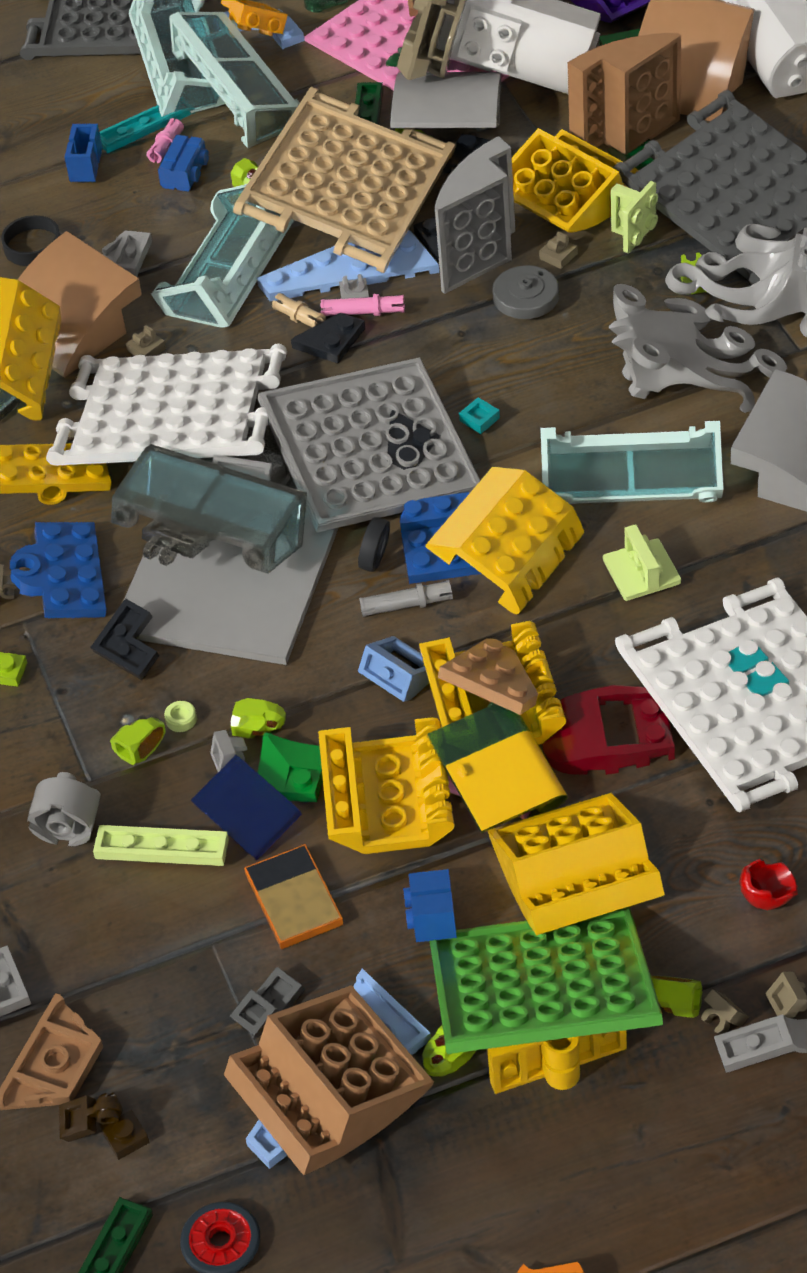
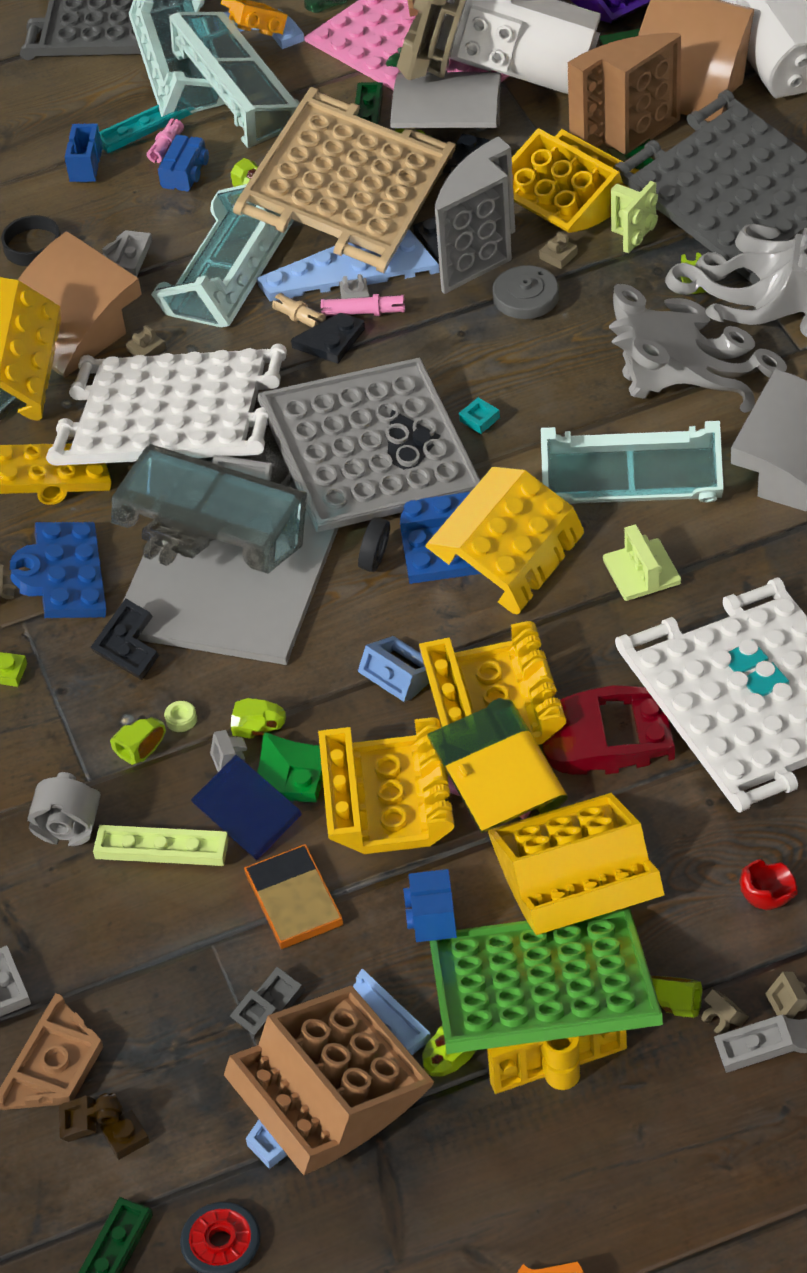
(406, 598): light grey pin -> none
(492, 674): medium nougat plate -> none

